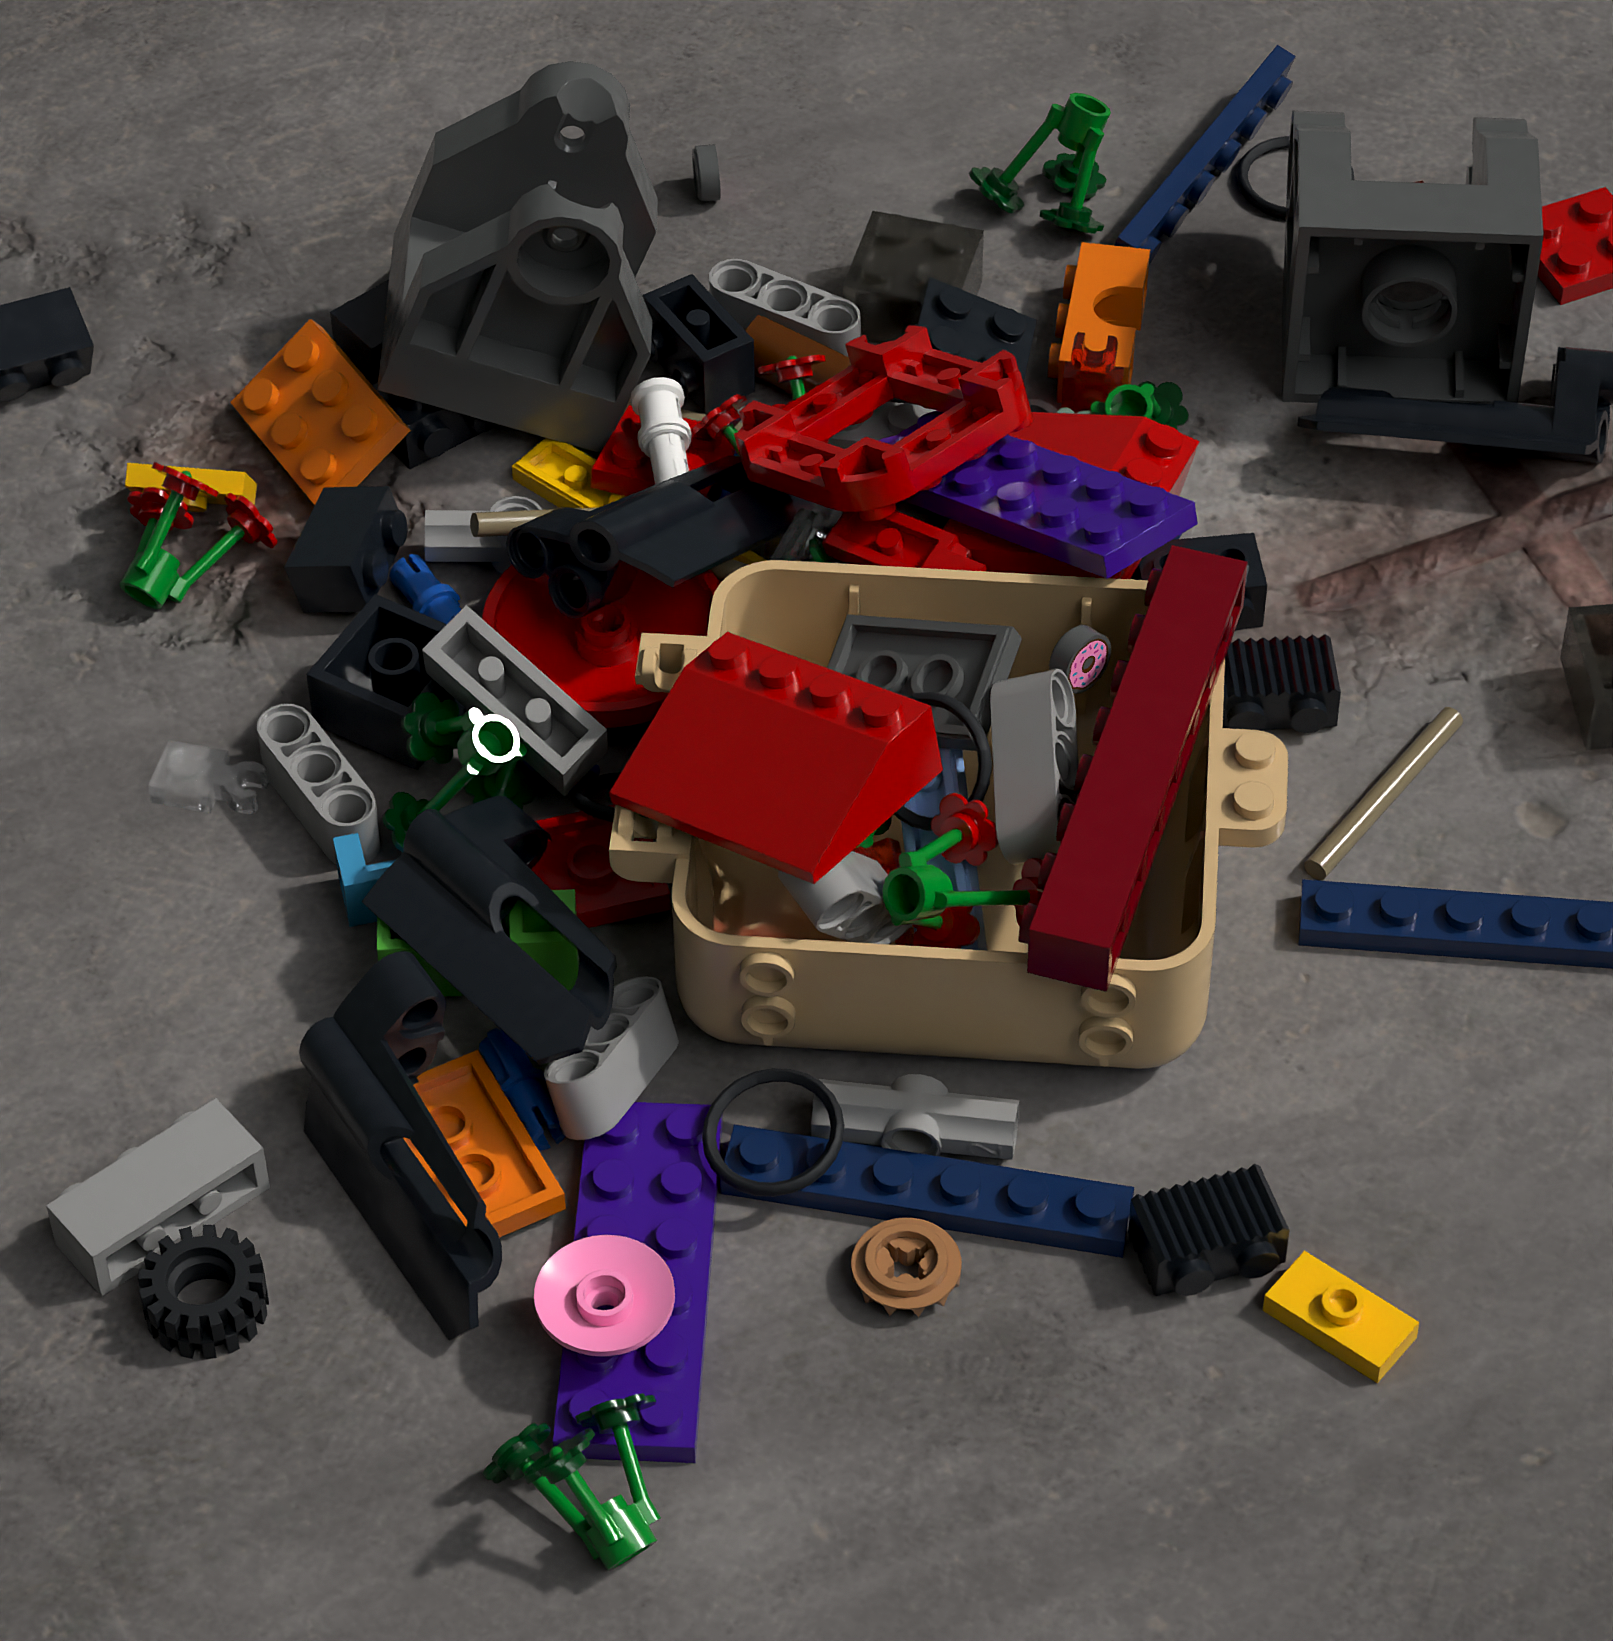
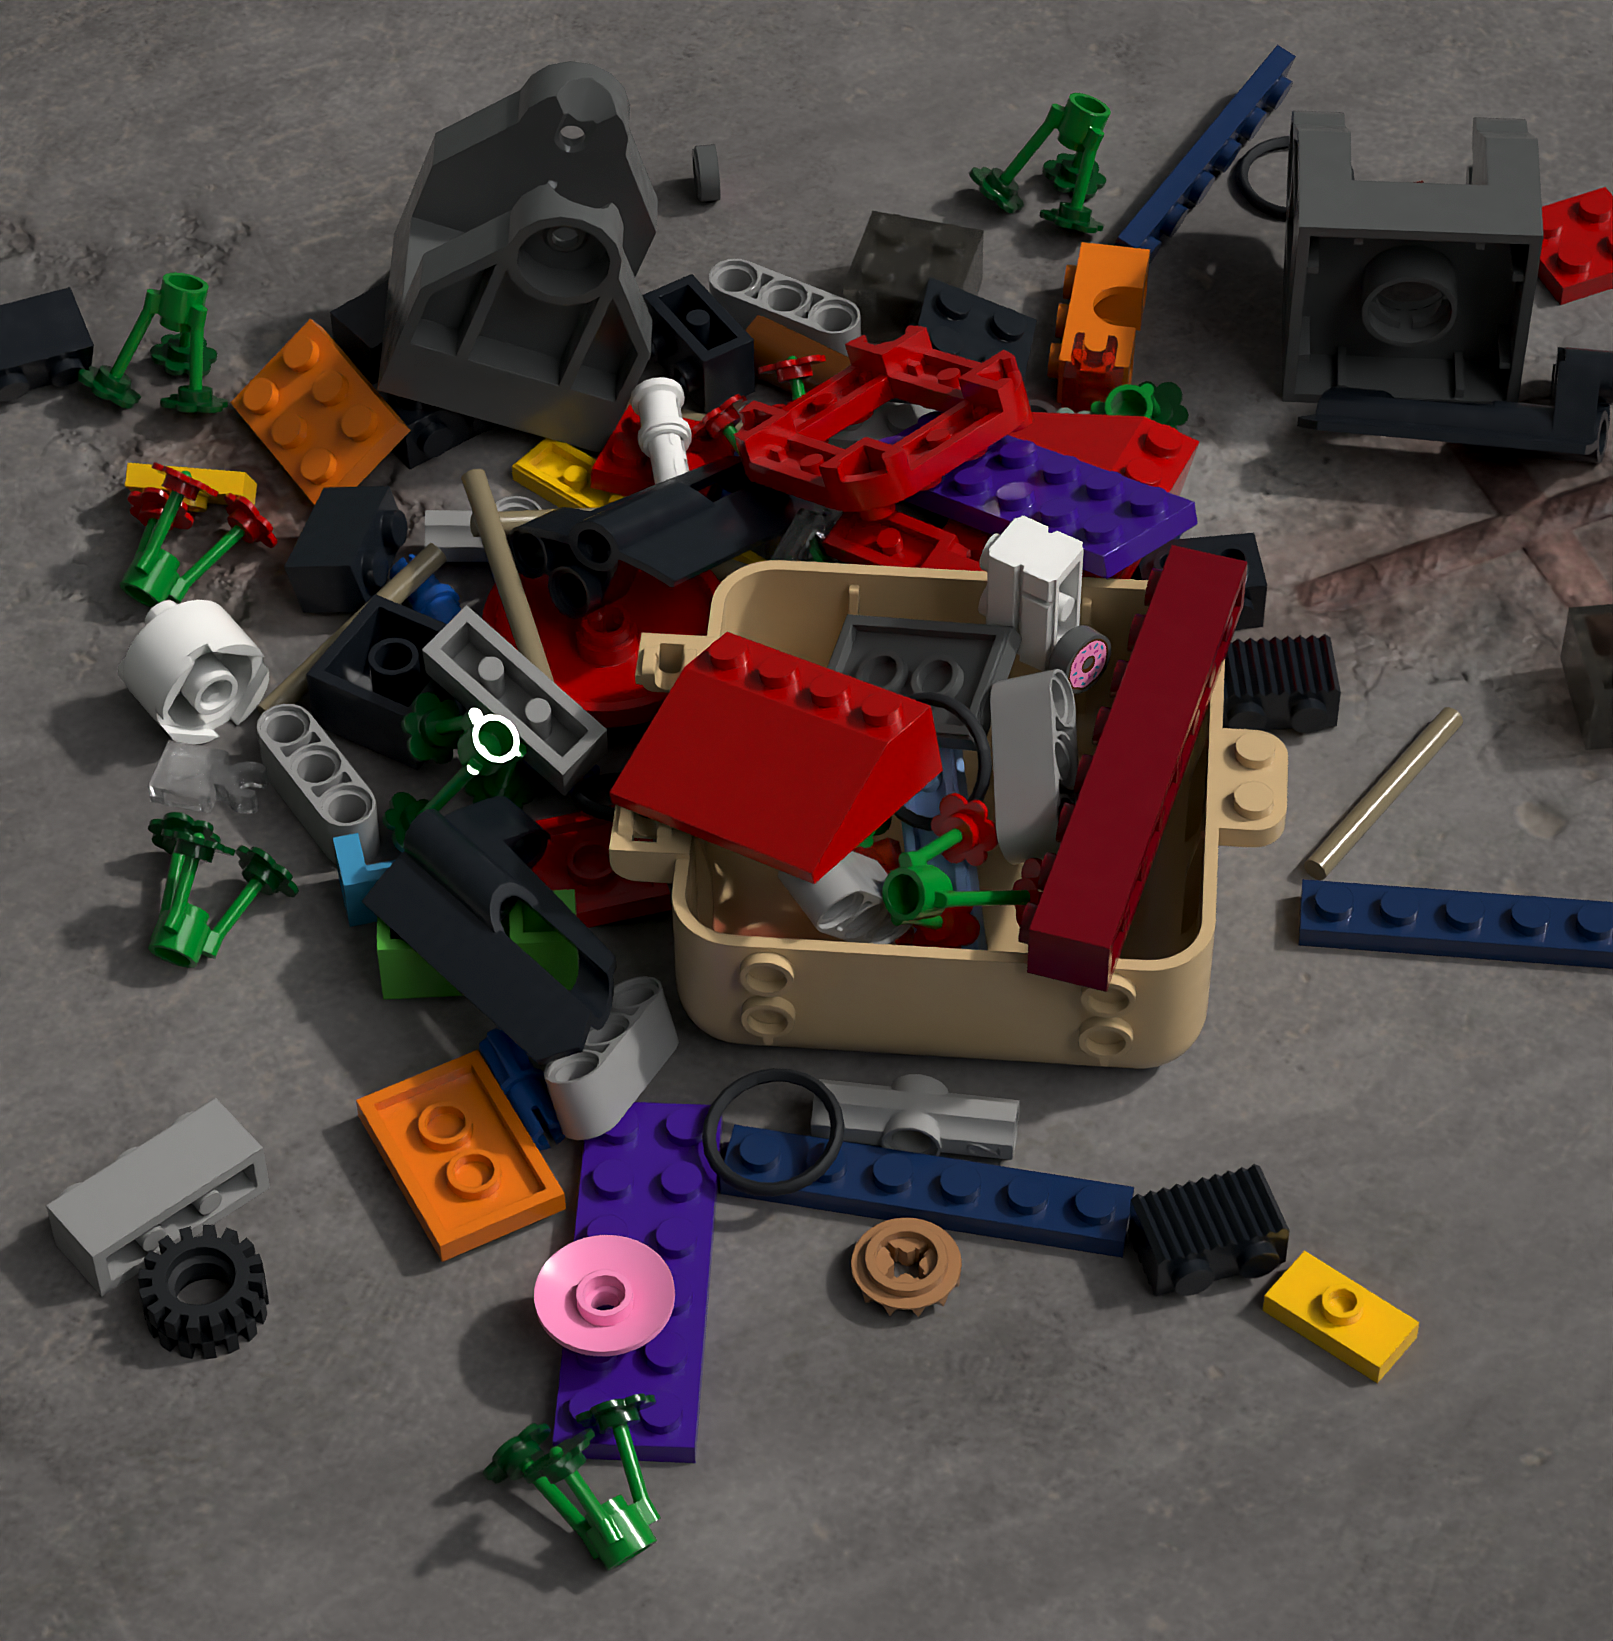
(181, 310): none -> plant
(182, 927): none -> plant
(194, 670): none -> white brick
(357, 1120): black panel -> none
(396, 590): none -> dark tan bar
(504, 569): none -> dark tan bar
(1032, 586): none -> white brick

